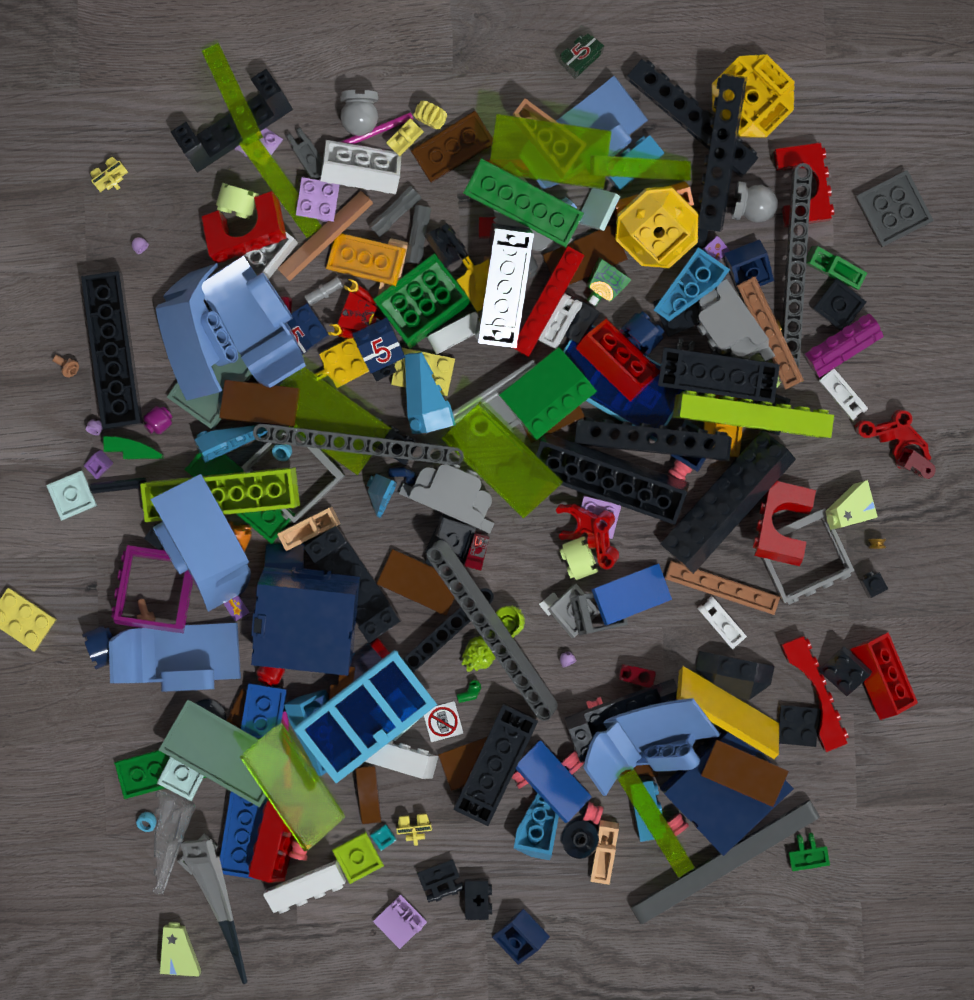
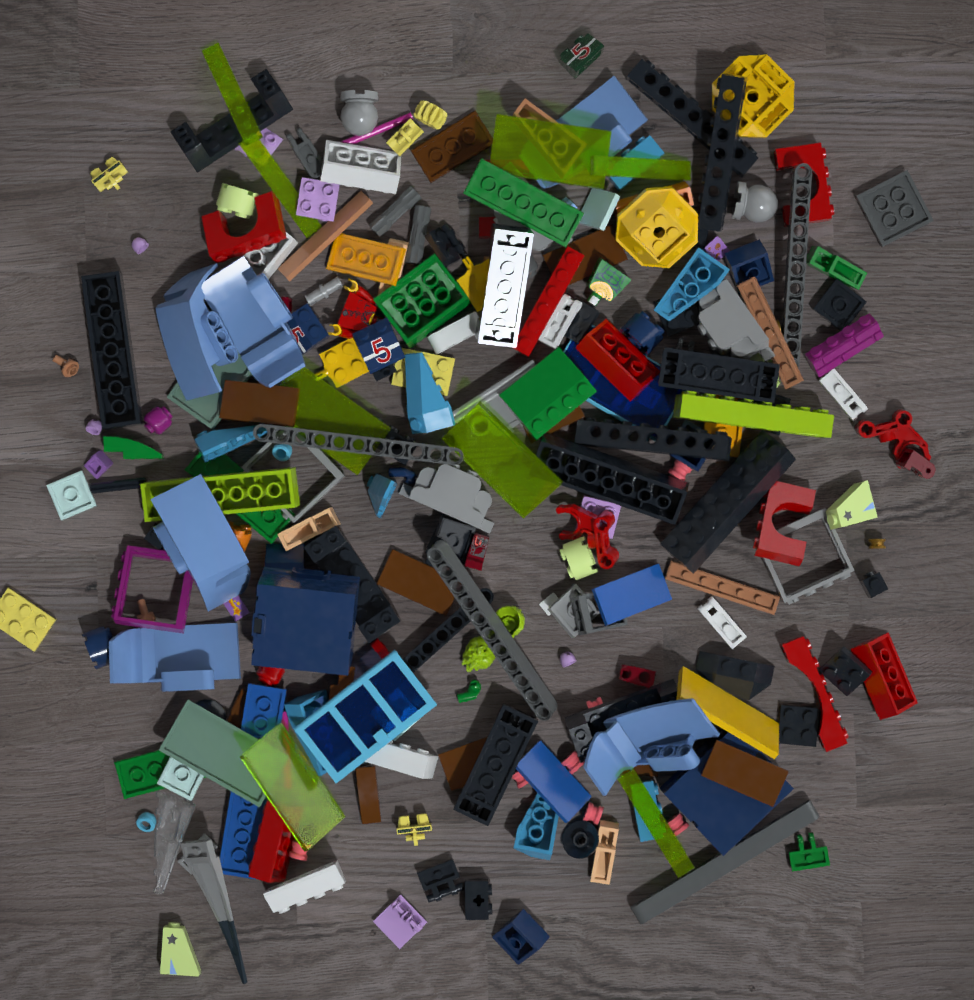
(358, 857): lime tile -> none
(383, 837): teal tile -> none
(443, 722): sticker -> none

